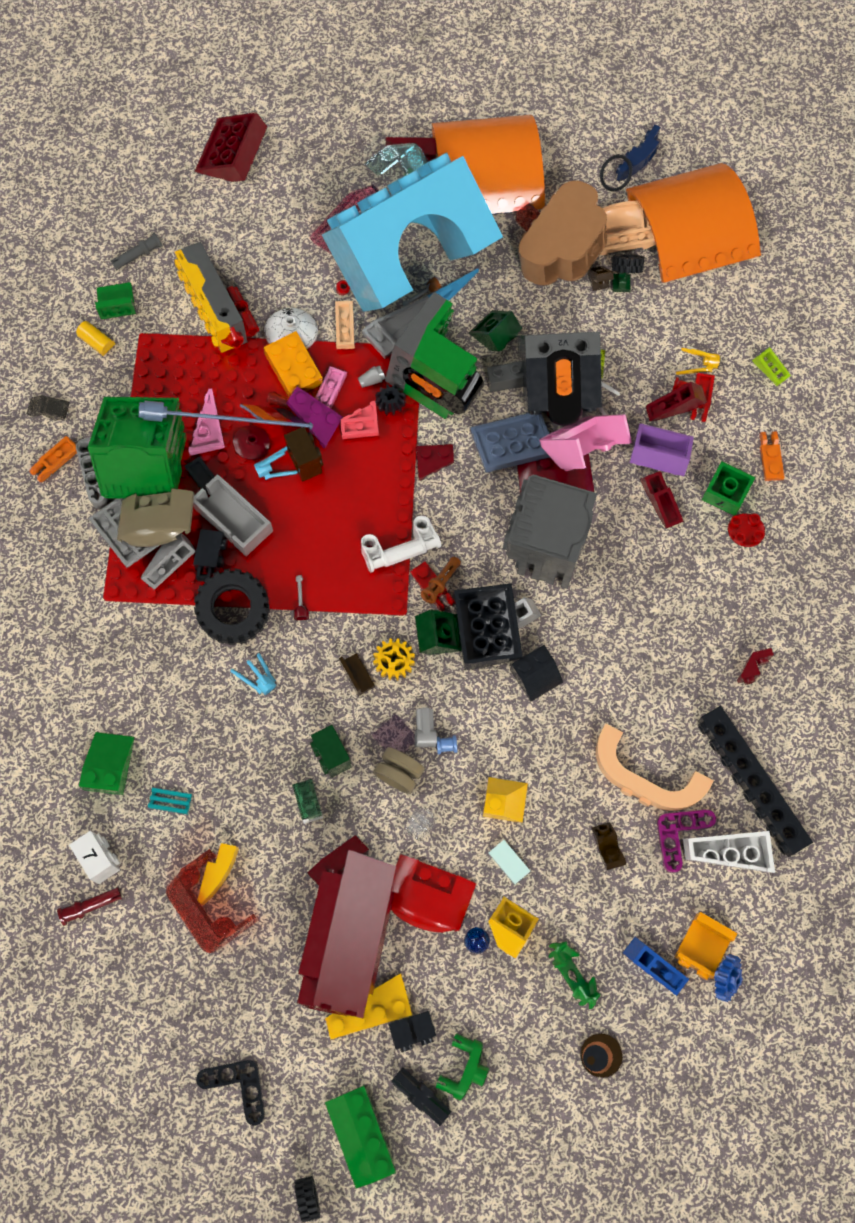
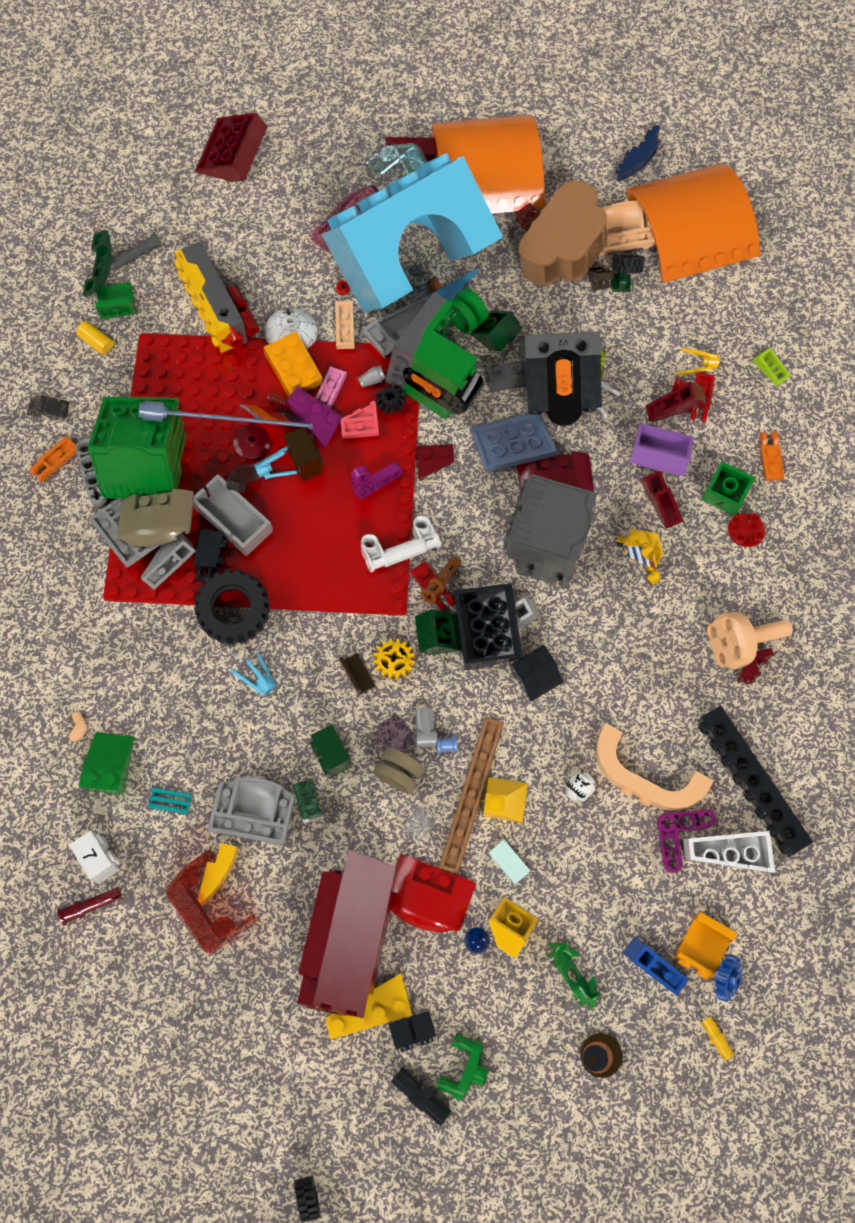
(79, 729): none -> light nougat arm
(102, 246): none -> dark green slope
(199, 472): black tile -> none
(208, 431): bright pink wing -> none
(241, 476): none -> clear smoke tile
(245, 1082): black beam -> none
(252, 810): none -> light grey slope
(300, 612): hinge -> none
(337, 858): dark red slope -> none
(360, 1137): green slope -> none
(365, 485): none -> magenta beam
(468, 311): none -> green wheel
(471, 796): none -> medium nougat tile
(580, 786): none -> white head
(589, 433): bright pink windscreen -> none
(608, 846): dark brown slope -> none
(629, 176): black tyre -> none
(643, 548): none -> yellow torso
(717, 1038): none -> yellow pin
(736, 639): none -> light nougat piece

